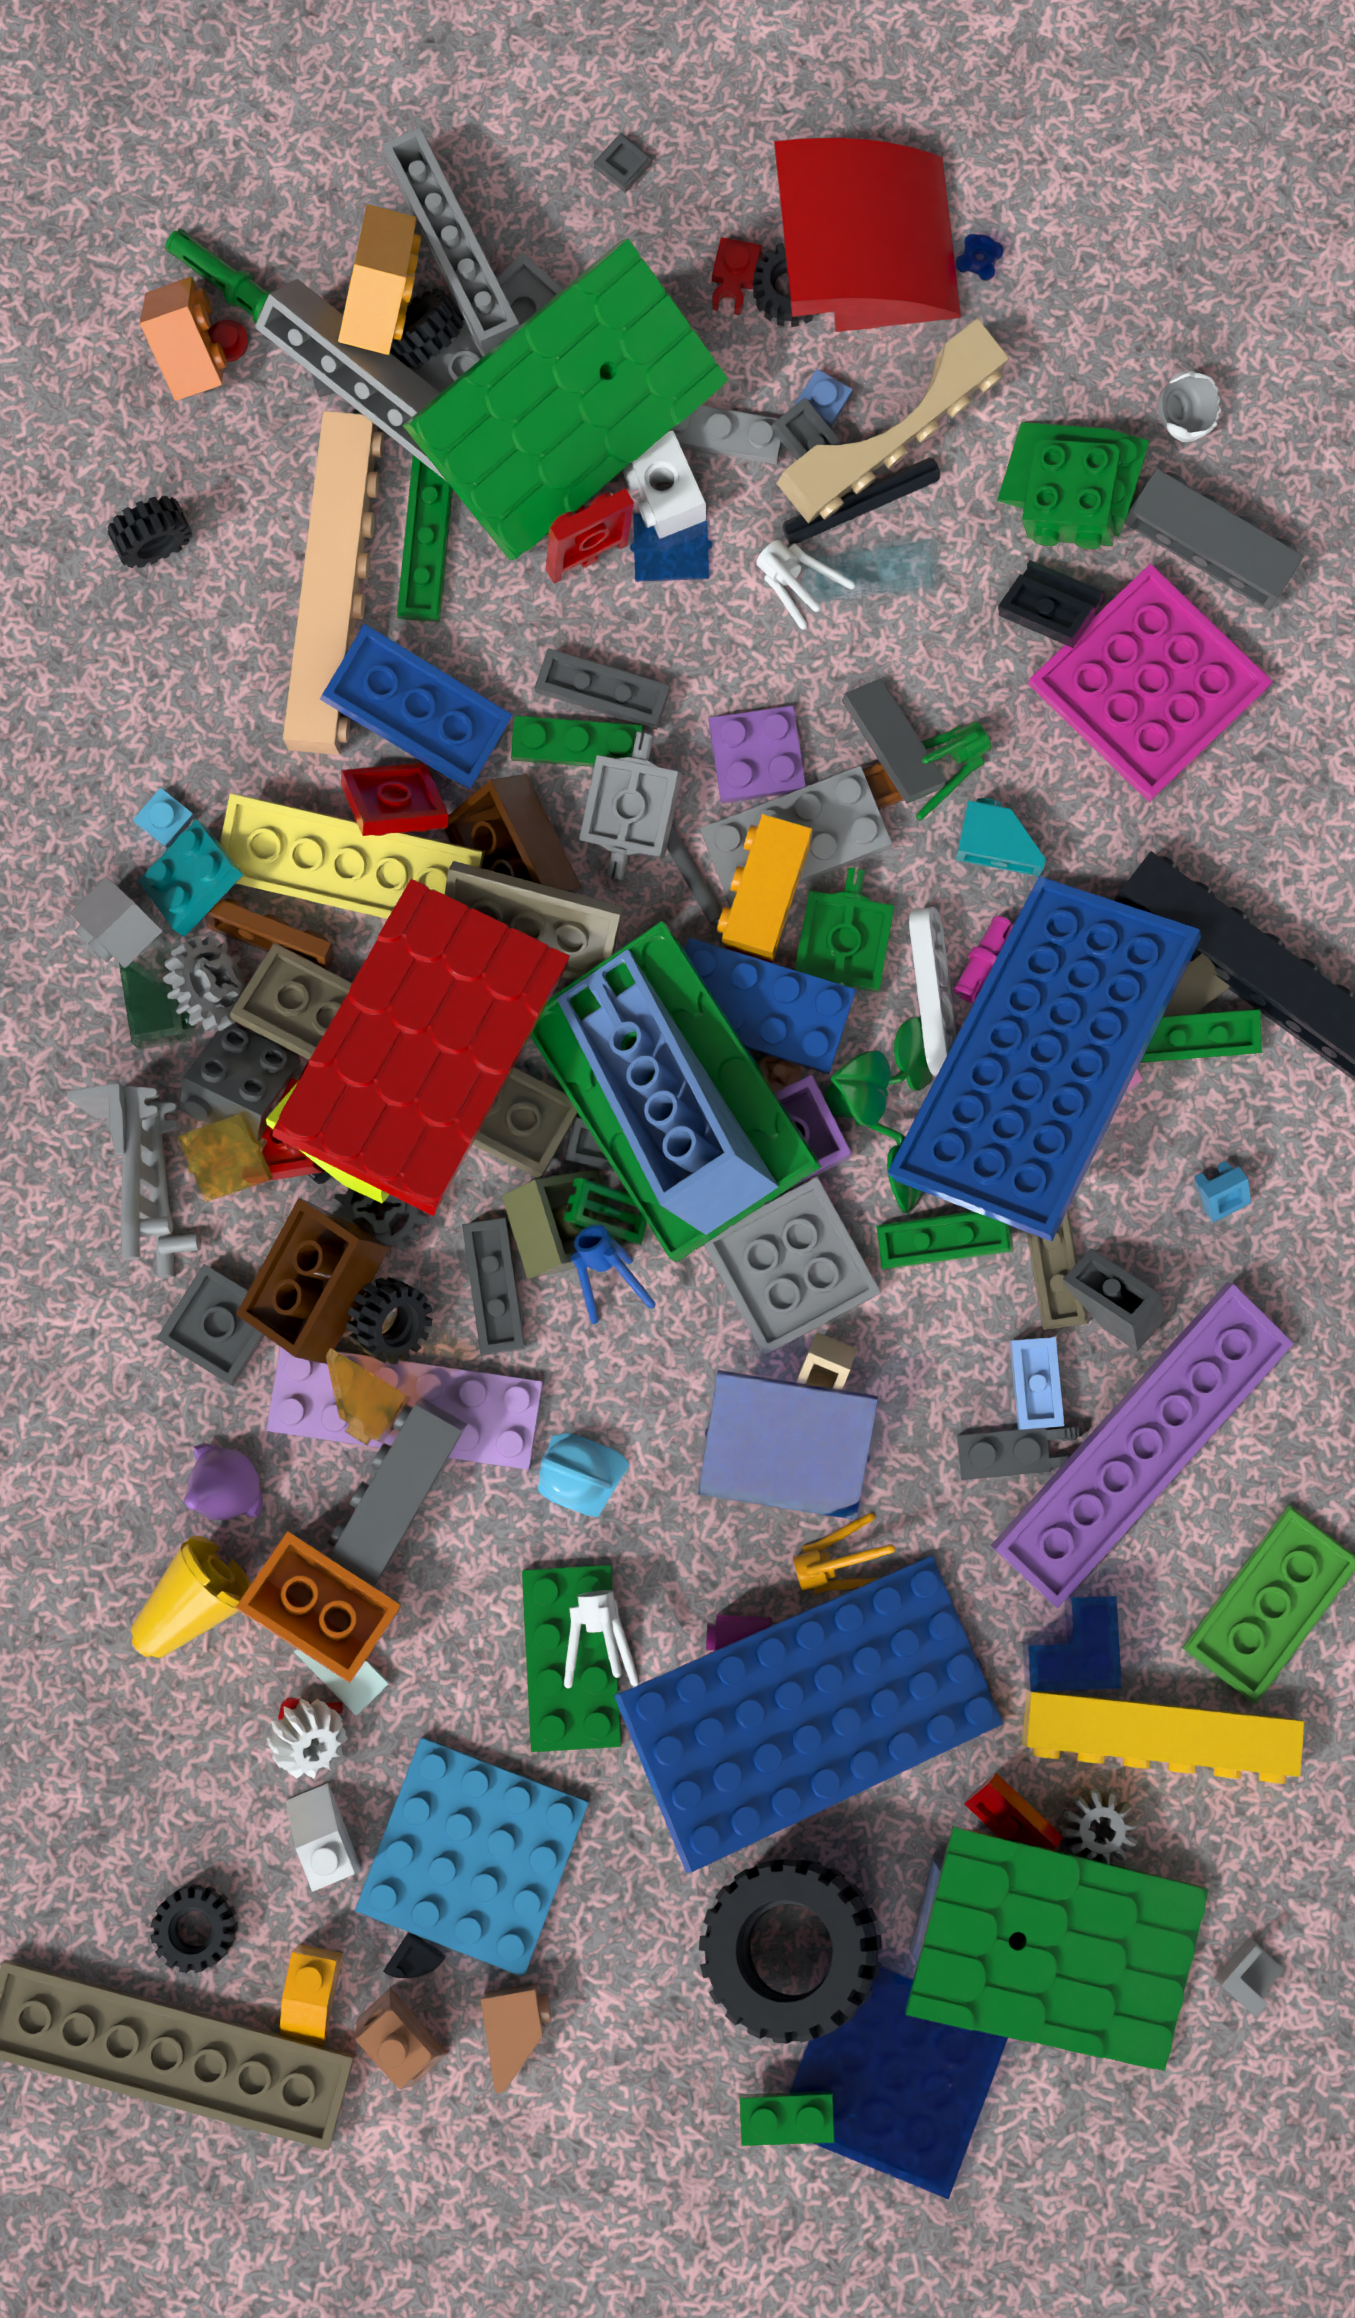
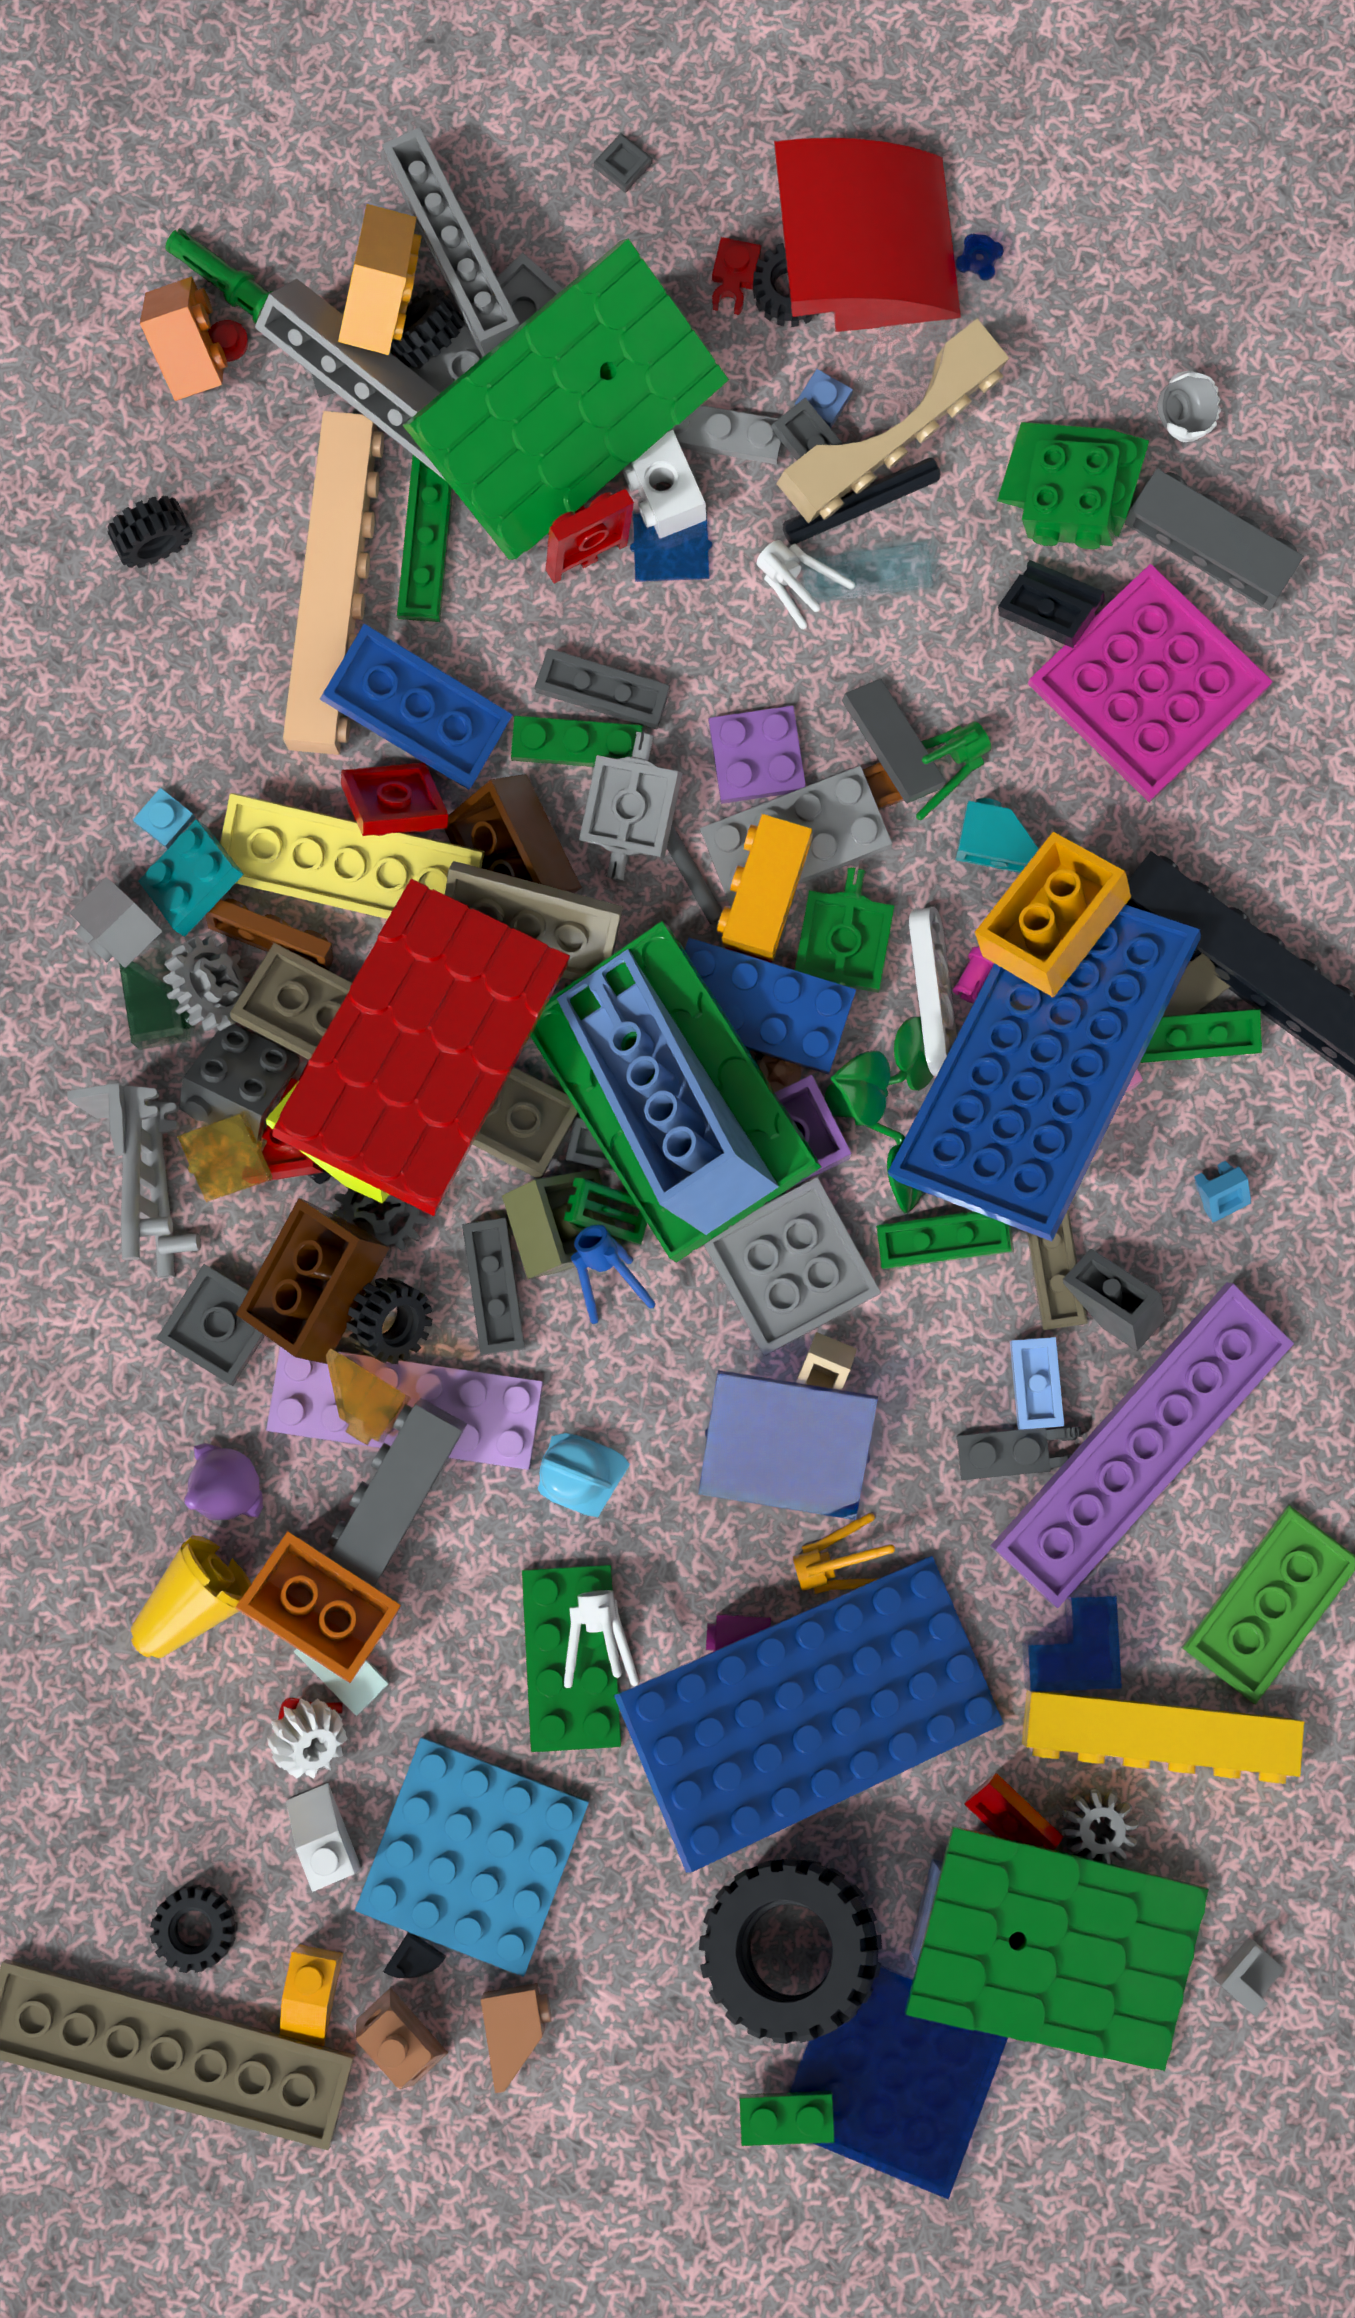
(1053, 914): none -> light orange brick

